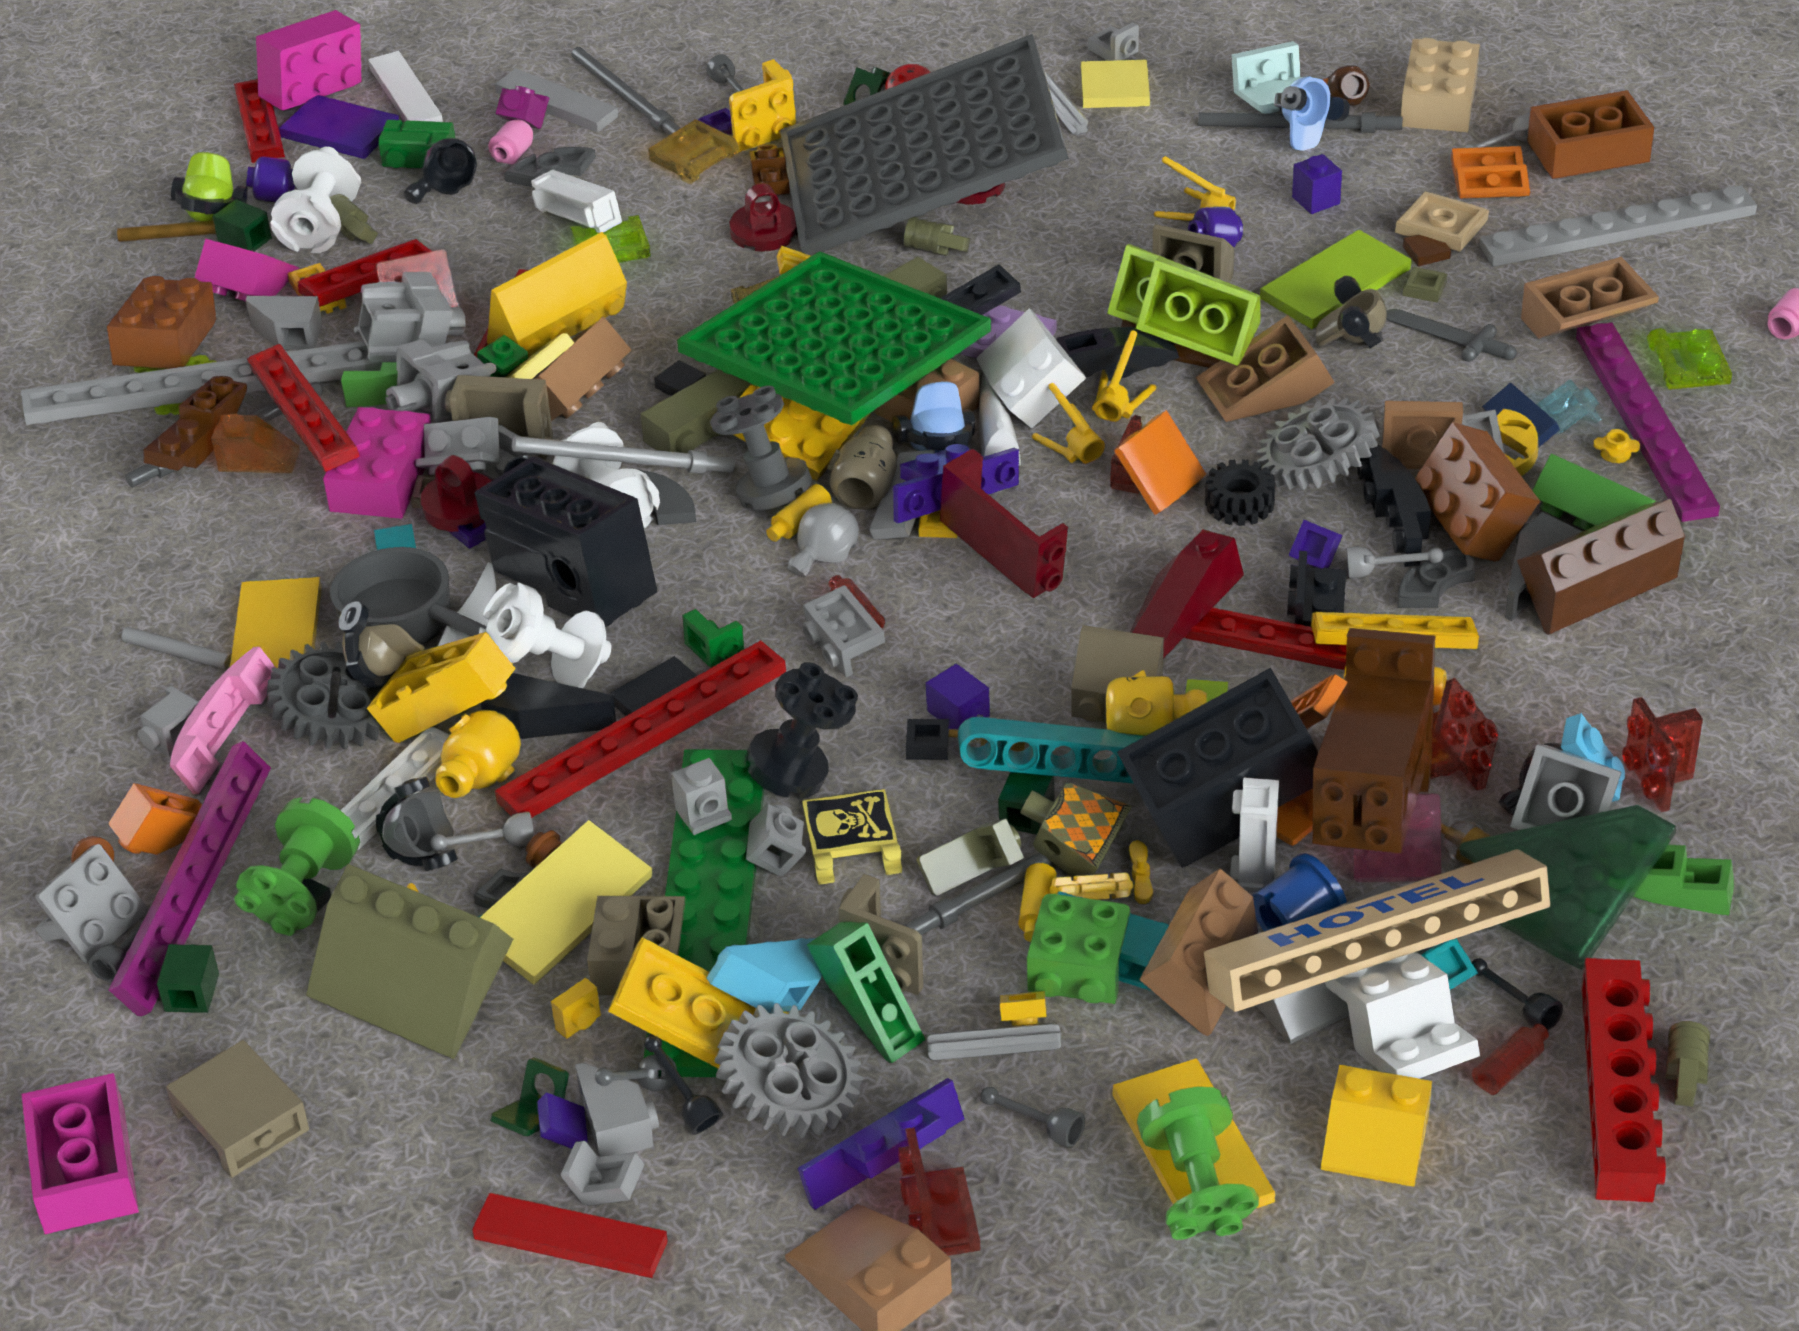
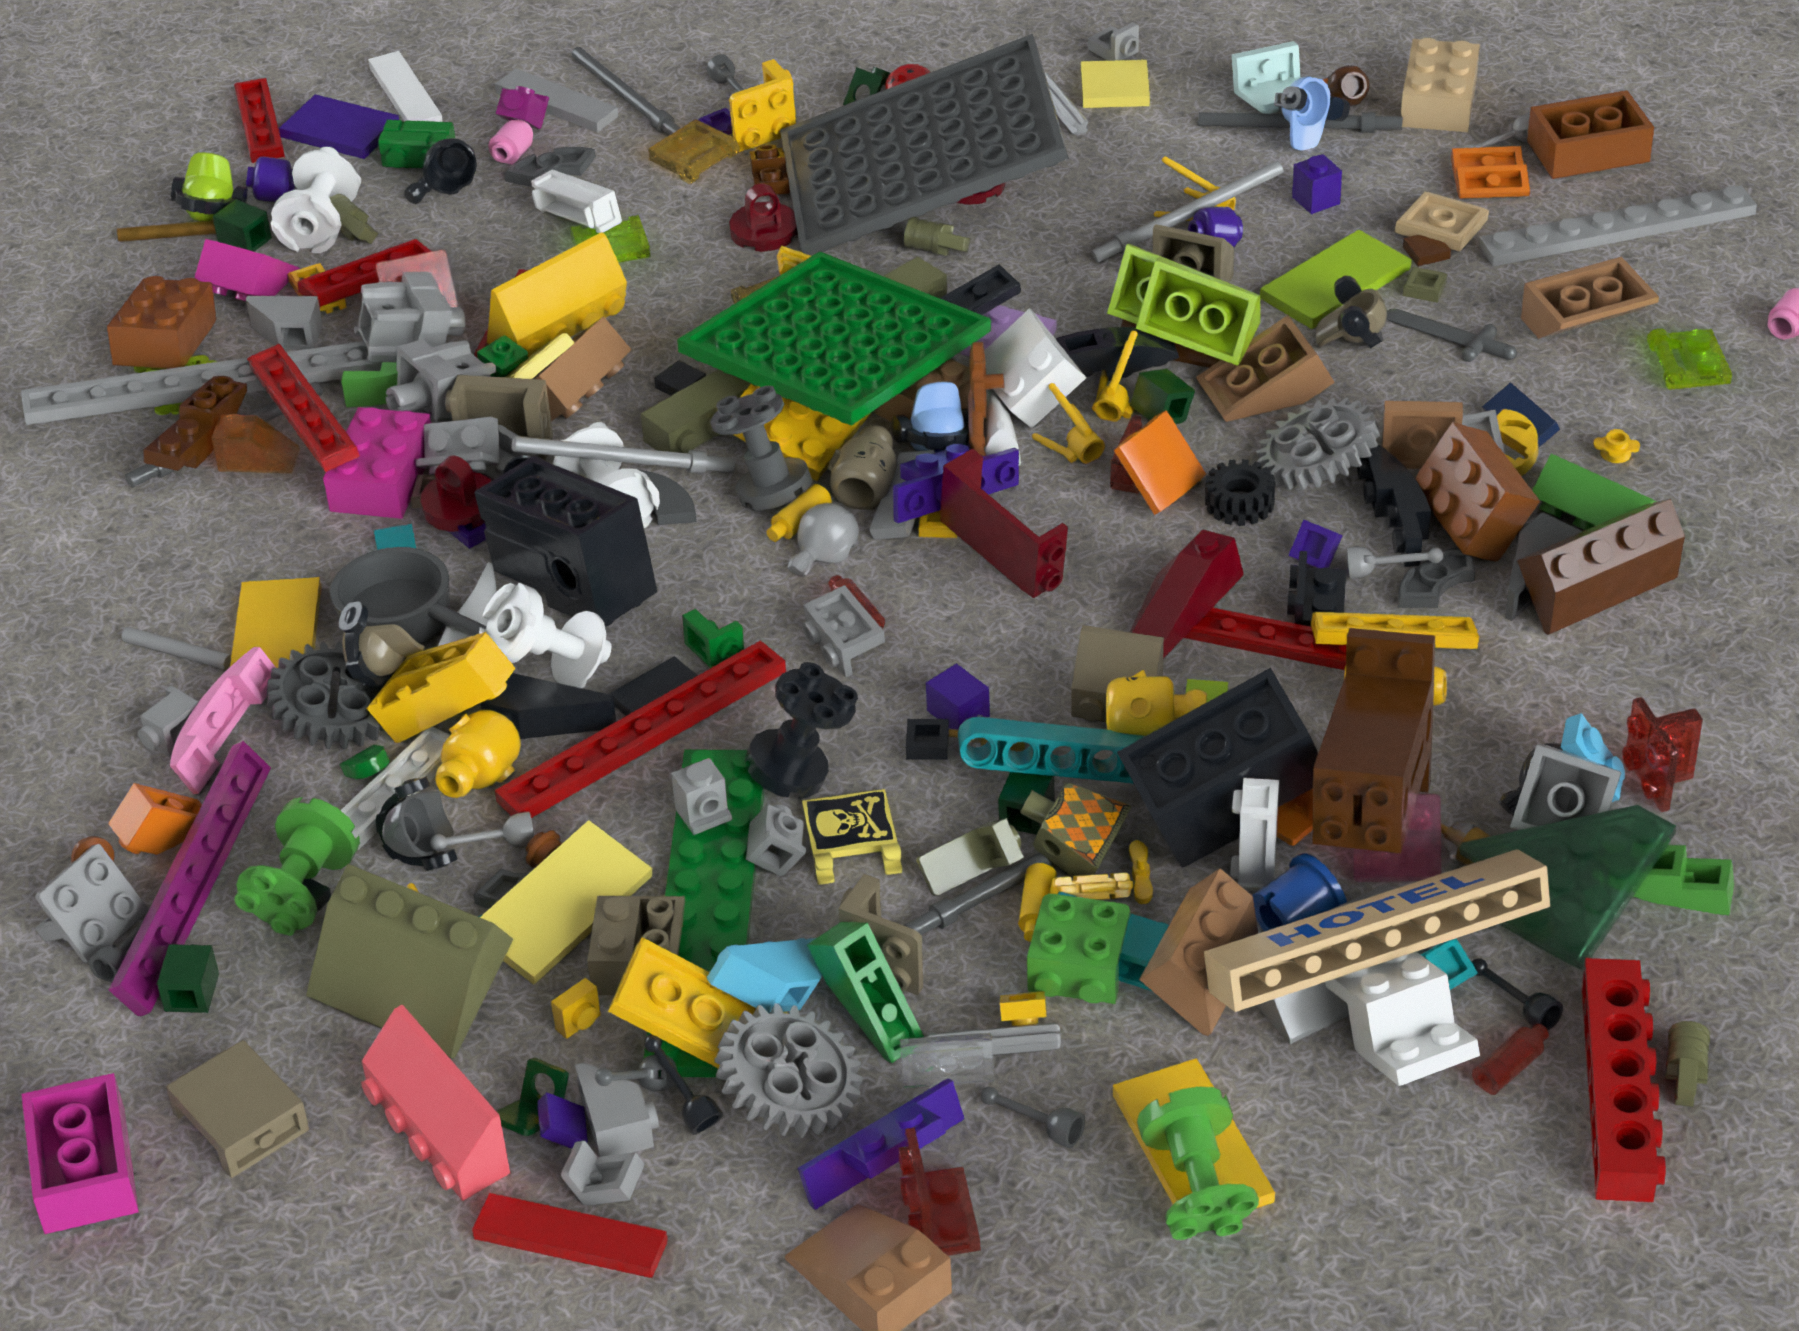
(308, 59): dark pink brick -> none
(366, 762): none -> green tile
(434, 1106): none -> coral slope
(956, 1057): none -> clear plate
(977, 396): none -> dark orange piece
(1162, 391): none -> dark green brick
(1187, 211): none -> light grey bar
(1319, 700): orange tile -> none
(1376, 1125): yellow slope -> none
(1462, 737): clear red bracket -> none
(1569, 405): clear light blue bracket -> none
(1647, 422): magenta plate -> none

